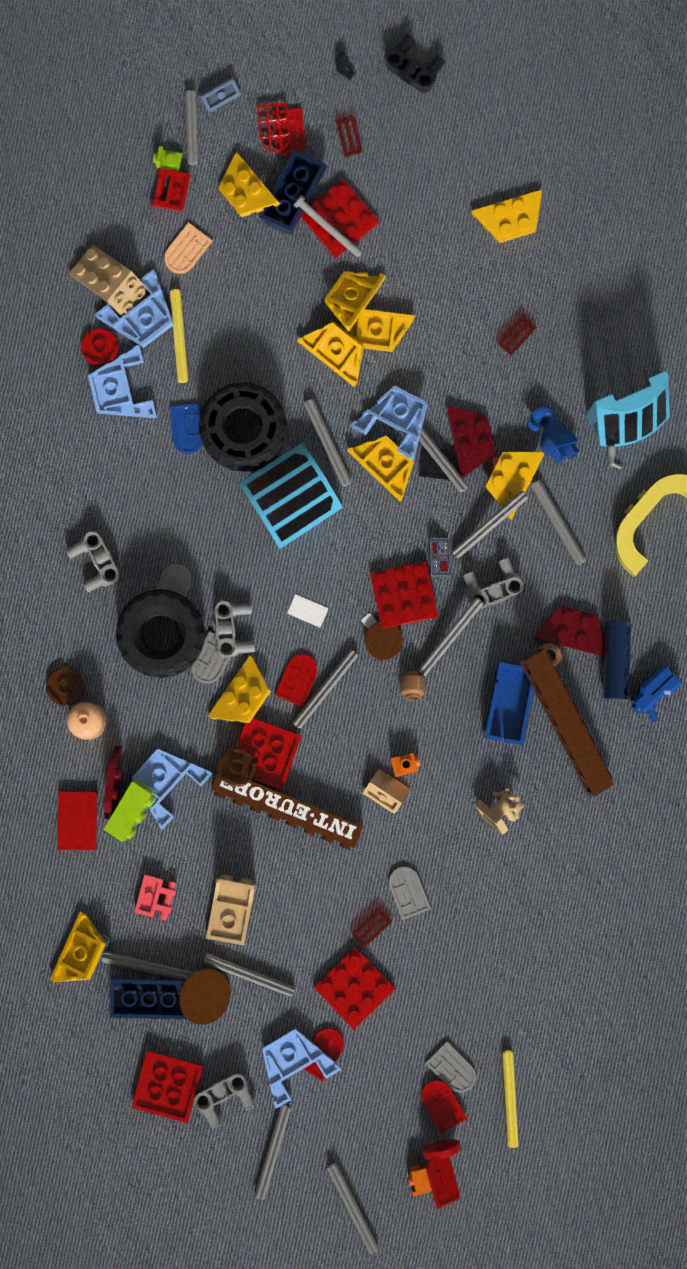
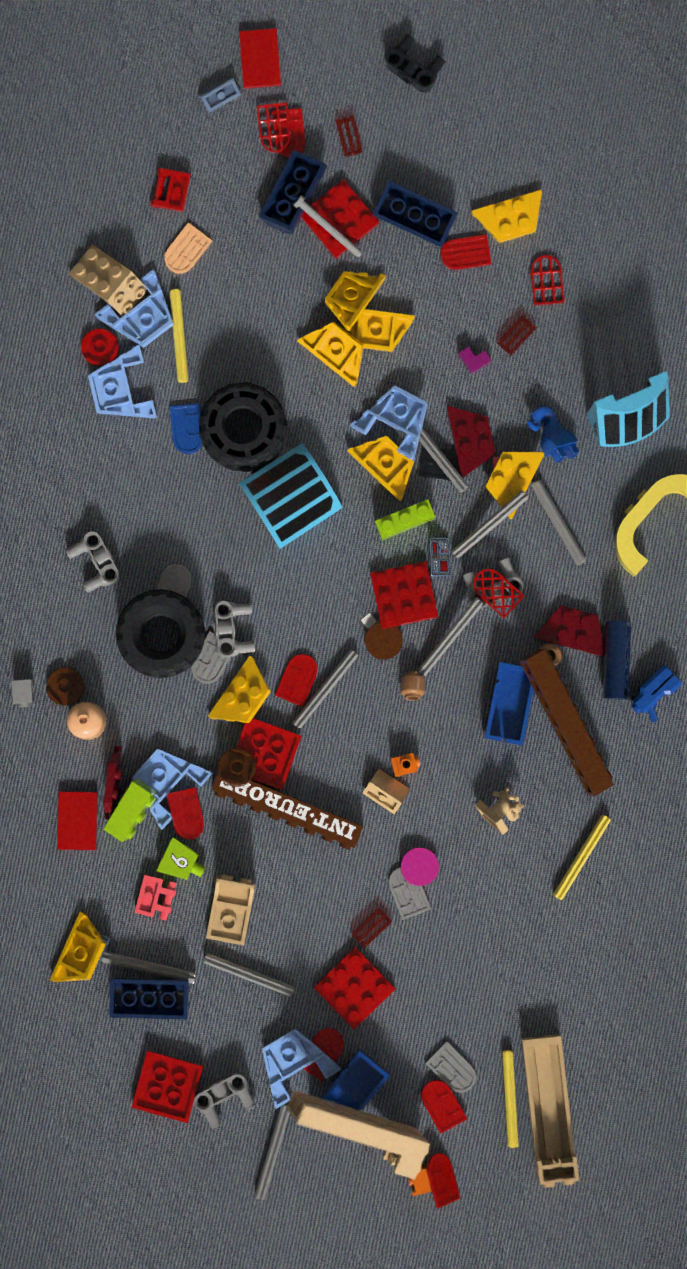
(23, 693): none -> light grey brick
(167, 159): lime bracket -> none
(180, 861): none -> lime torso
(186, 813): none -> red window
(191, 127): light grey axle -> none
(205, 996): reddish brown sticker -> none
(245, 189): yellow wing -> none
(260, 58): none -> red tile
(307, 610): white sticker -> none
(327, 442): light grey axle -> none
(341, 66): black arm -> none
(352, 1207): light grey axle -> none
(356, 1083): none -> blue piece
(402, 1143): none -> tan brick
(404, 519): none -> lime brick
(415, 214): none -> dark blue brick
(419, 866): none -> dark pink tile
(441, 1148): red tile -> none
(466, 253): none -> red window
(472, 362): none -> magenta piece
(502, 592): none -> red window
(542, 288): none -> red window
(549, 1110): none -> tan brick
(581, 857): none -> light yellow axle
(611, 456): light grey piece -> none

